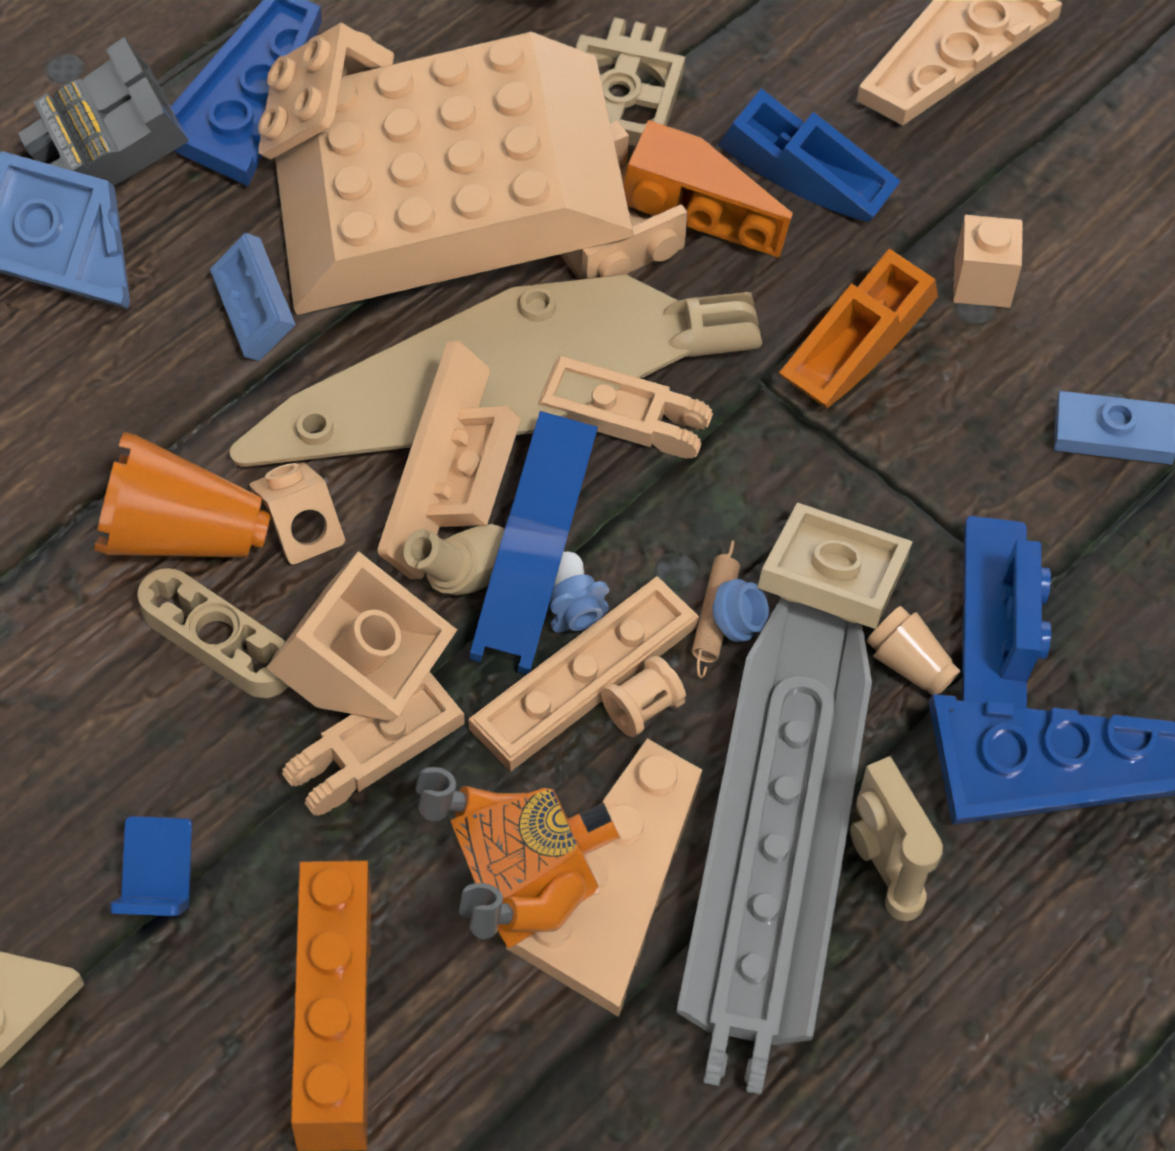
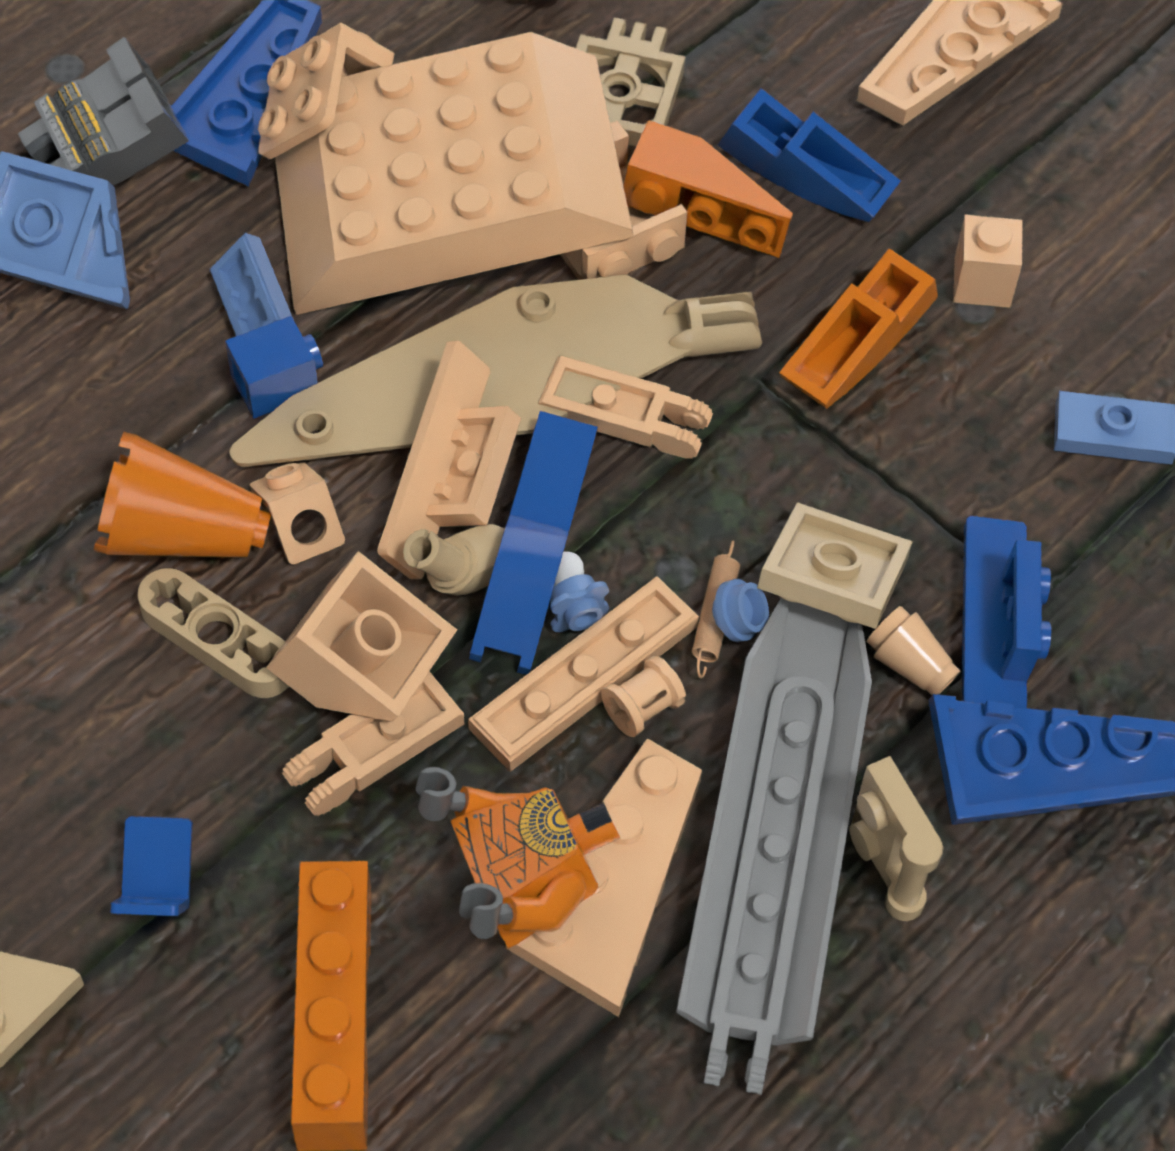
(272, 364): none -> blue brick

